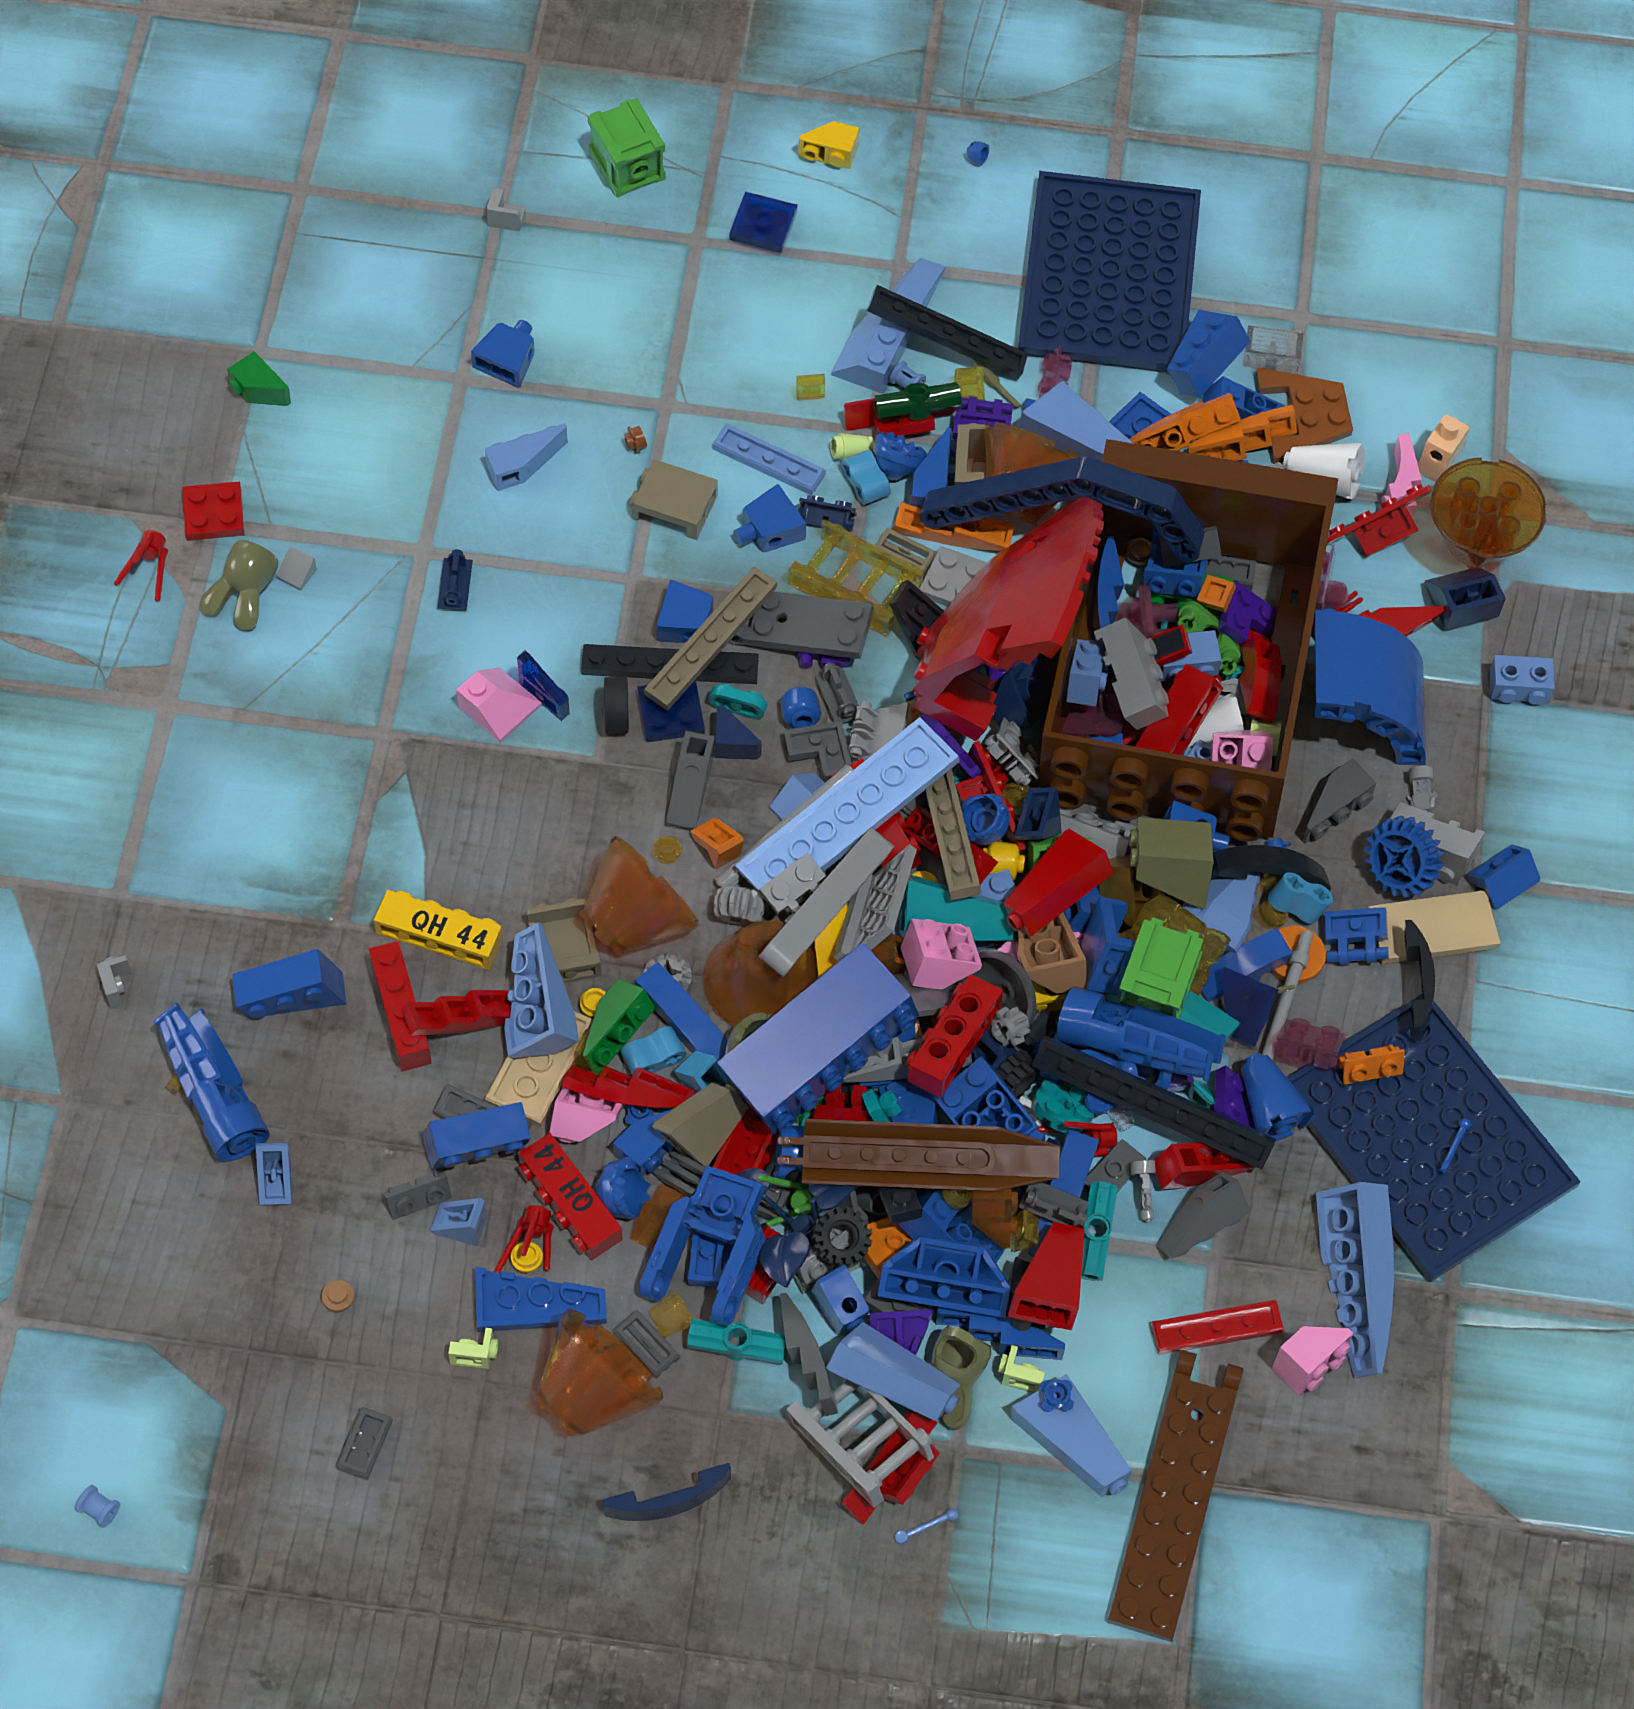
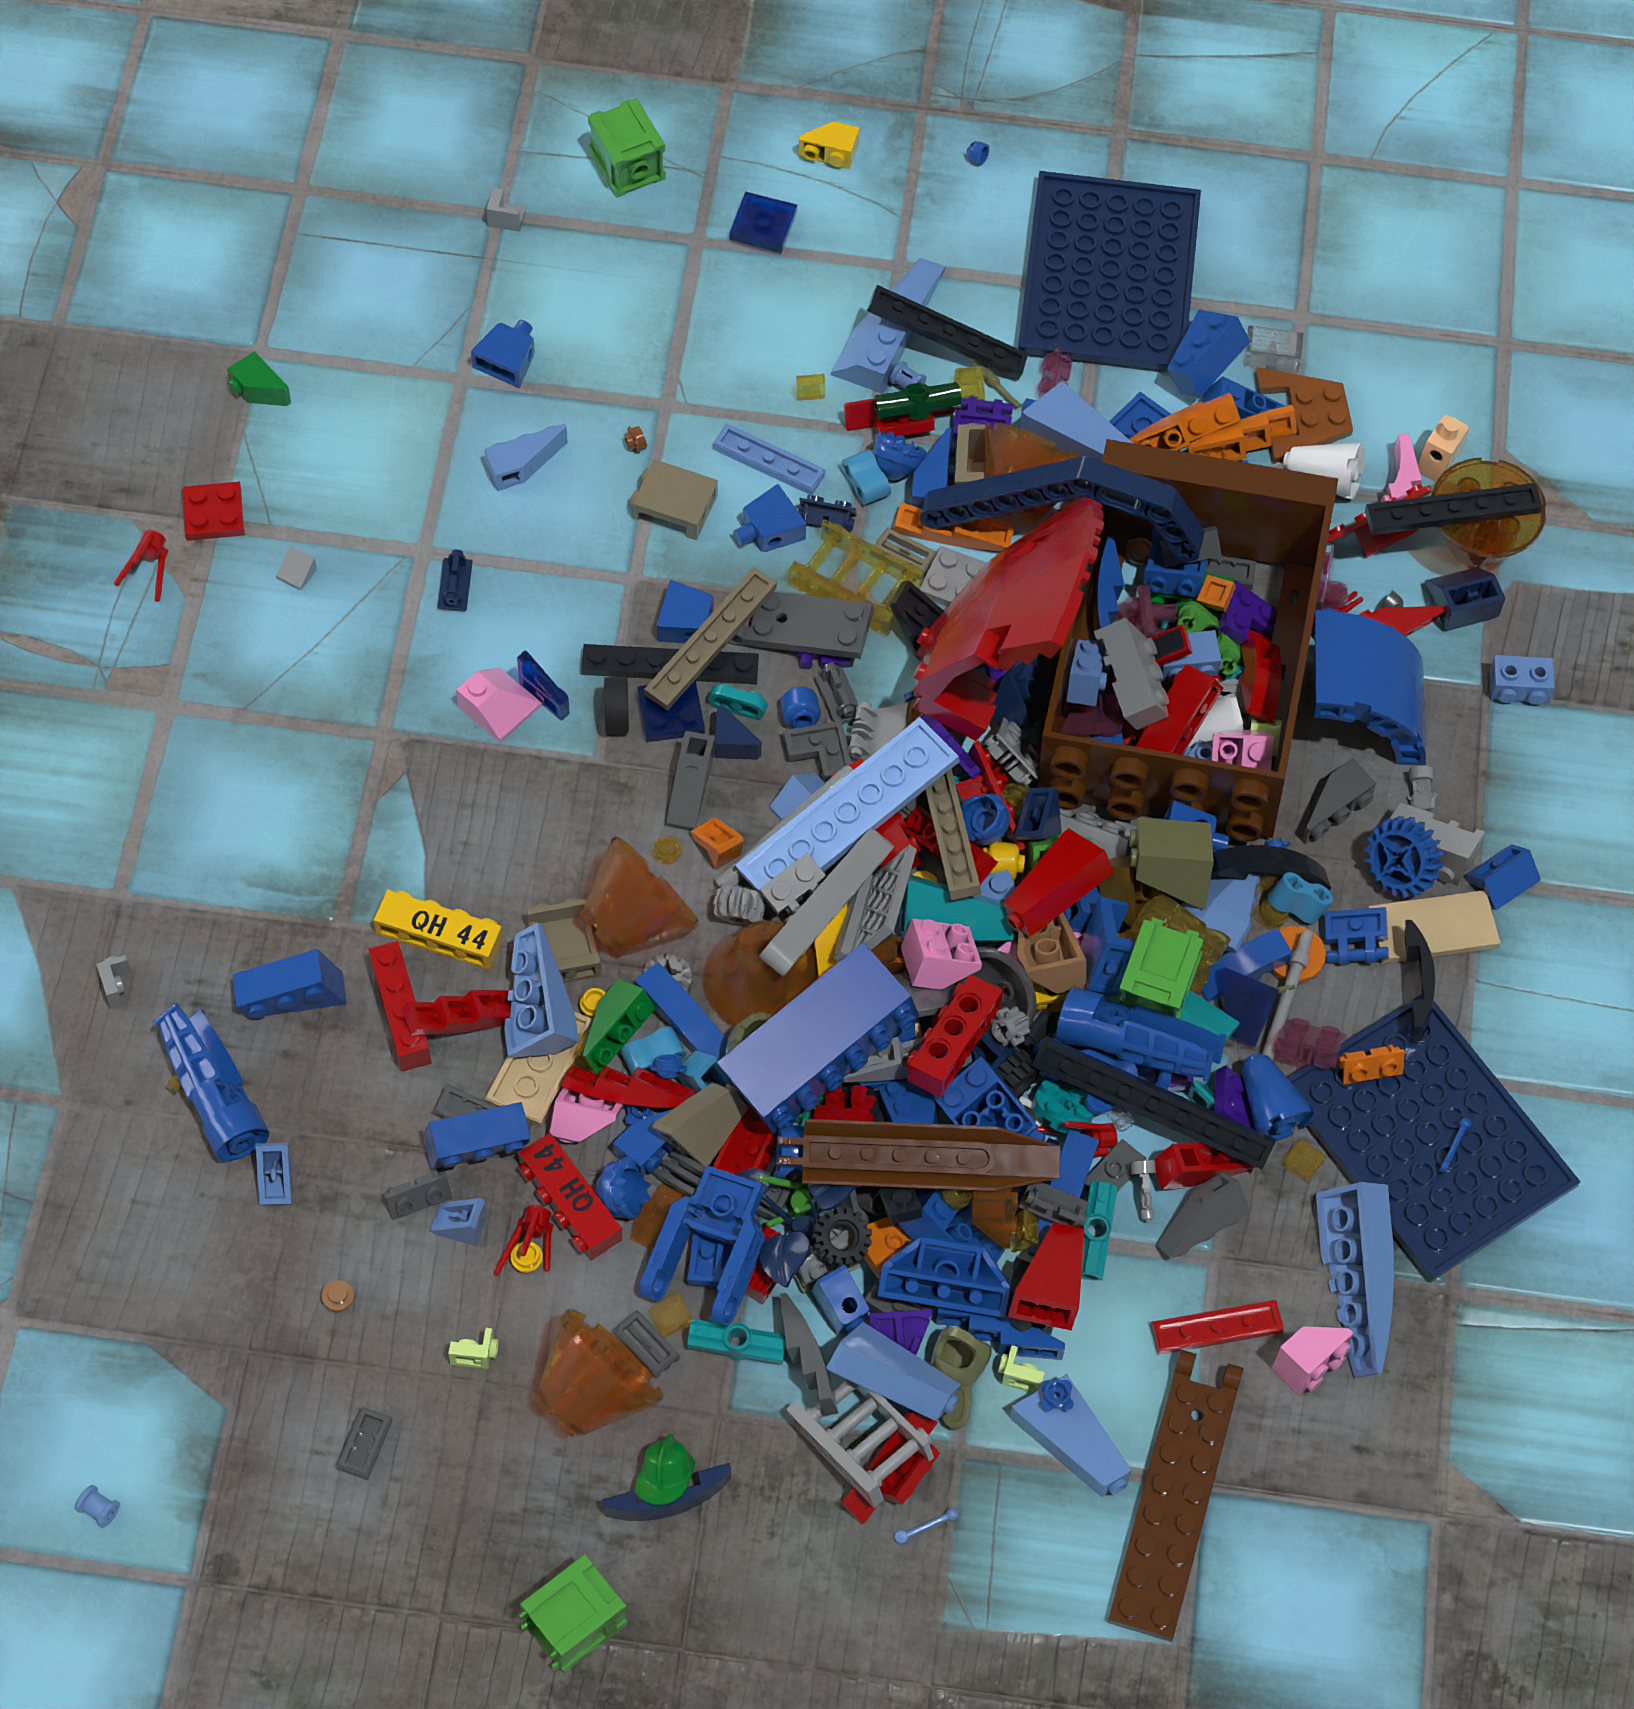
(248, 572): olive piece -> none
(526, 1303): blue wing -> none
(573, 1614): none -> bright green container
(664, 1472): none -> green piece
(668, 1066): none -> blue plate
(847, 445): yellowish green cone -> none
(883, 1107): teal tile -> none
(1304, 1160): none -> clear yellow tile
(1391, 600): none -> flat silver hinge
(1453, 508): none -> black plate

